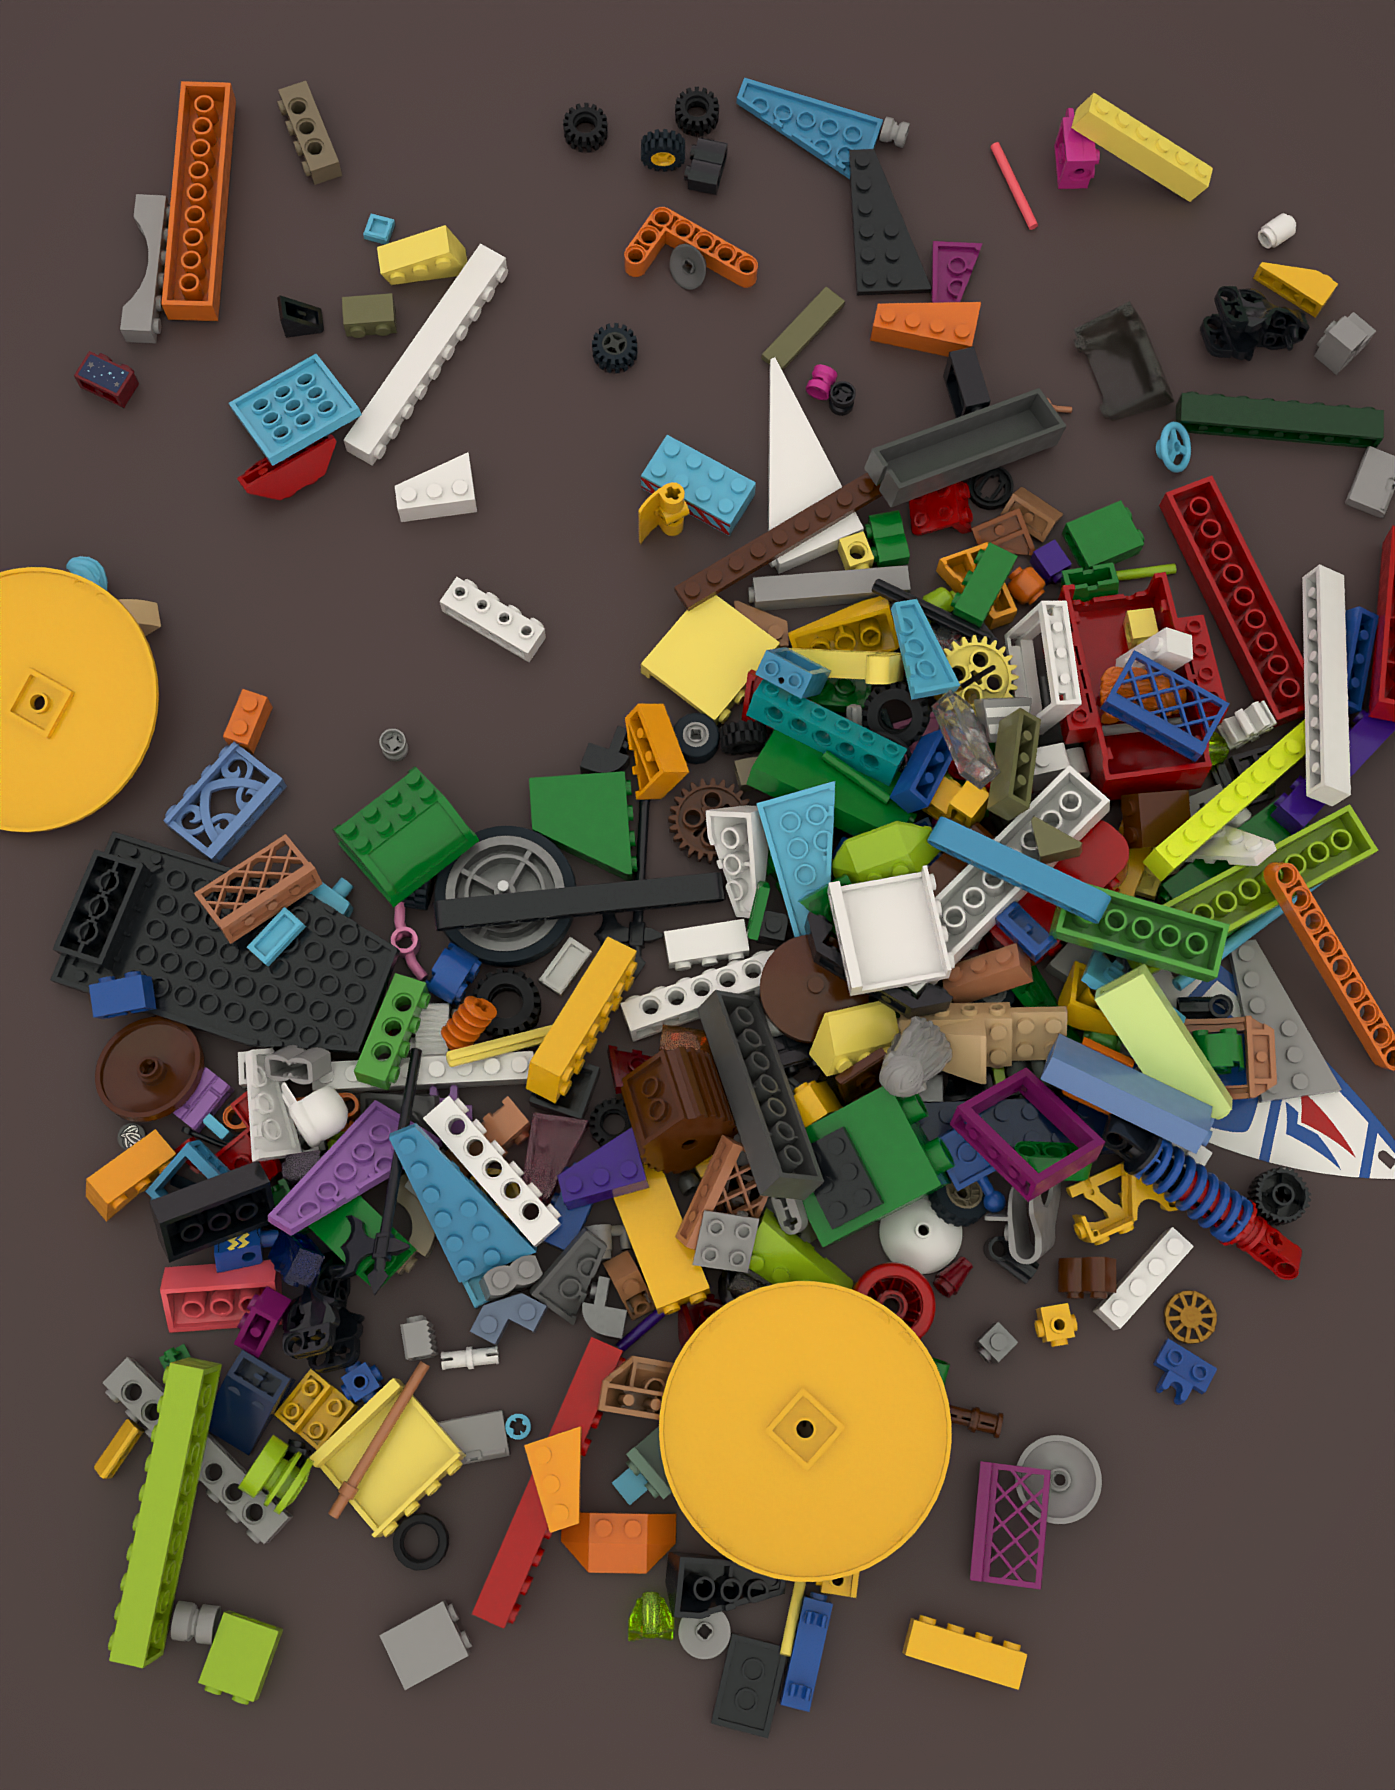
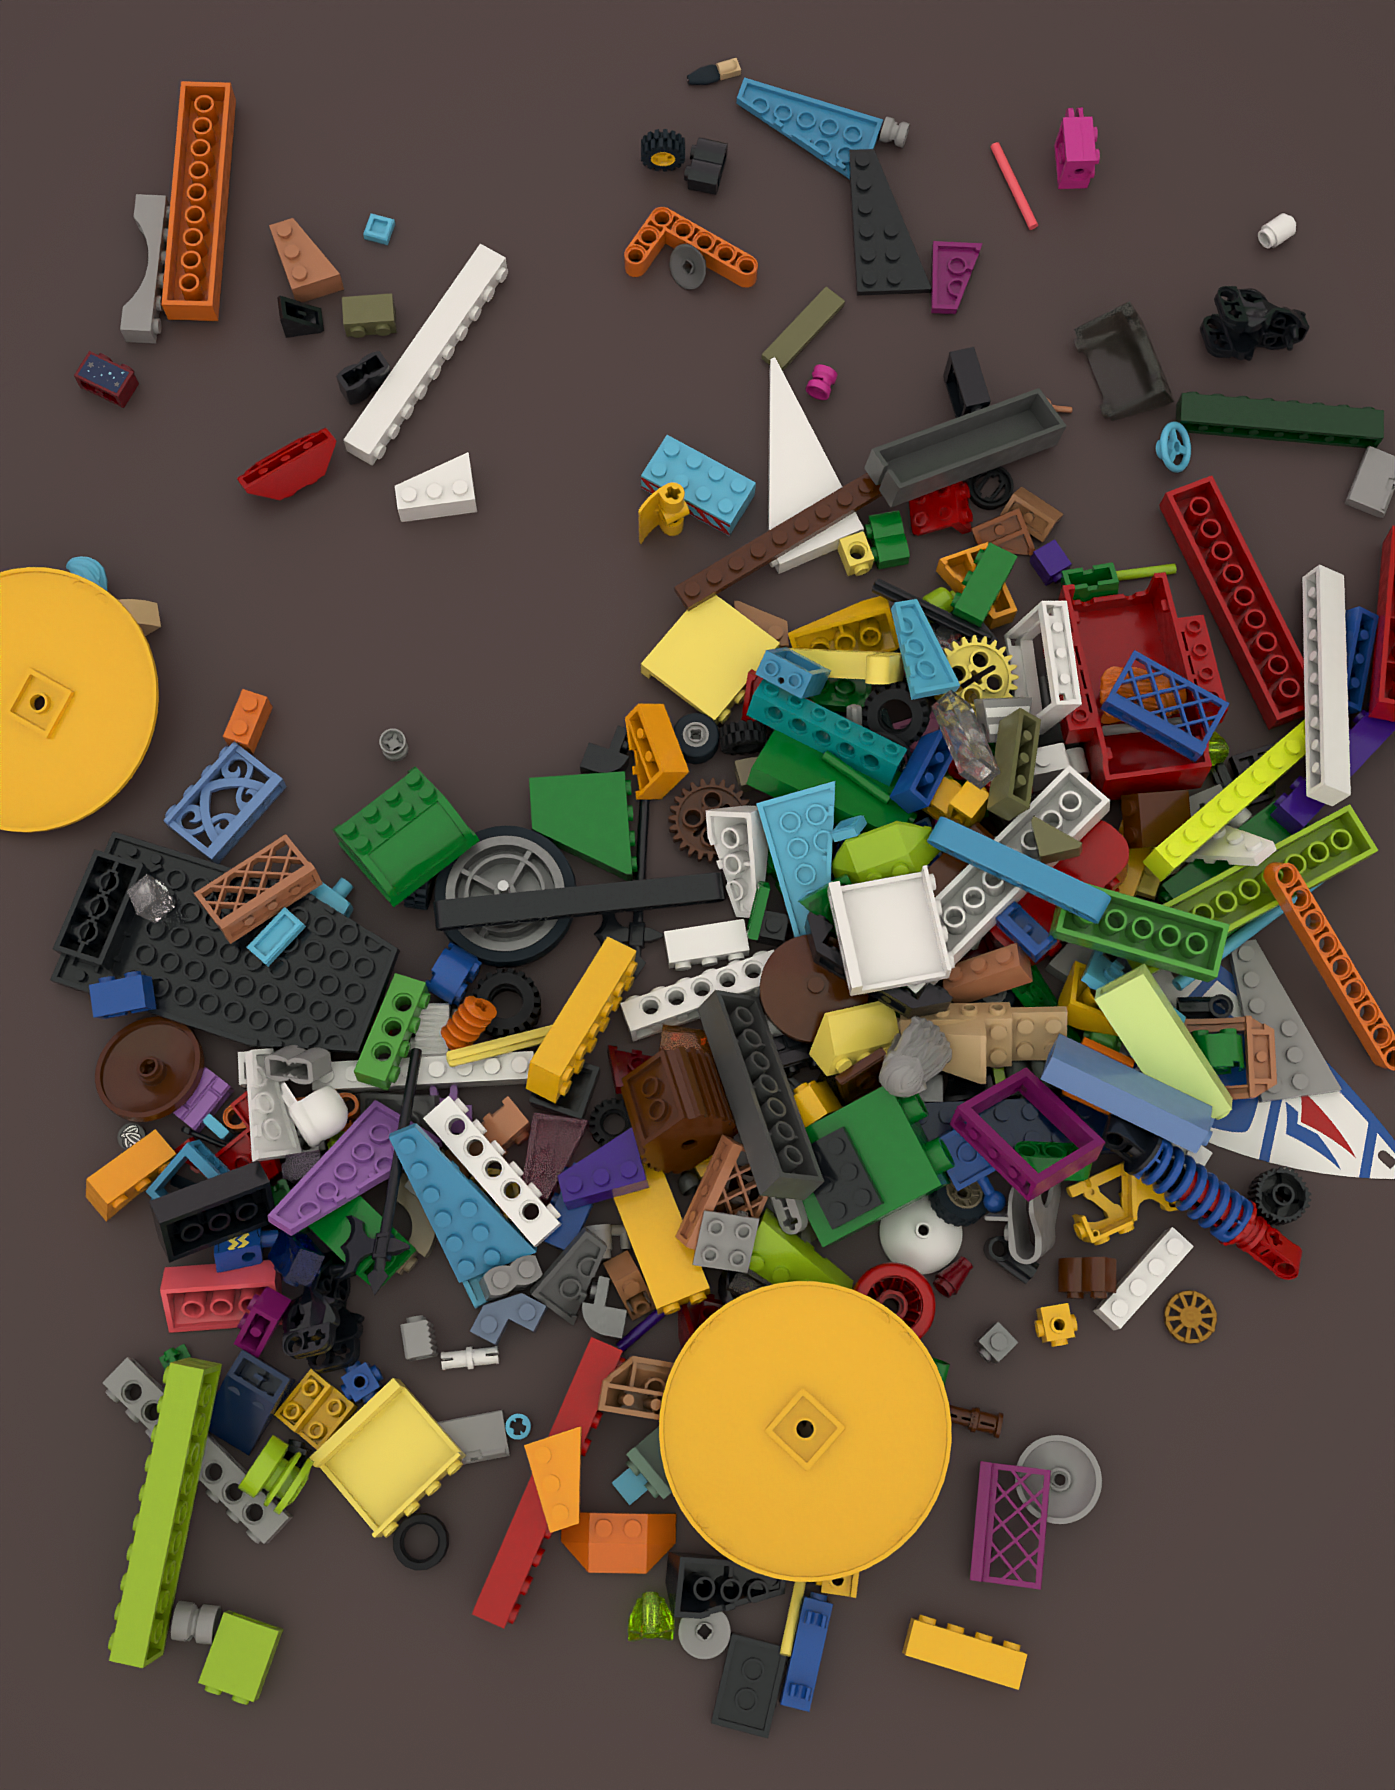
(118, 1449): yellow slope -> none
(150, 898): none -> clear brick
(289, 422): medium azure piece -> none
(297, 100): dark tan brick -> none
(305, 265): none -> nougat wedge
(349, 1488): nougat bar -> none
(361, 379): none -> black brick
(411, 952): bright pink piece -> none
(422, 257): light yellow wedge -> none
(426, 1644): light grey brick -> none
(493, 619): white brick -> none
(565, 966): white tile -> none
(585, 115): black tyre -> none
(619, 340): black wheel -> none
(696, 99): black tyre -> none
(712, 73): none -> piece
(823, 587): light grey brick -> none
(845, 394): black wheel -> none
(848, 828): none -> medium azure tile
(926, 326): orange wedge -> none
(1026, 585): orange head -> none
(1103, 536): green brick -> none
(1139, 626): light yellow brick -> none
(1142, 147): light yellow brick -> none
(1166, 647): white brick -> none
(1182, 1371): blue plate -> none
(1247, 725): white gear -> none
(1300, 286): yellow slope -> none
(1343, 342): light grey brick -> none

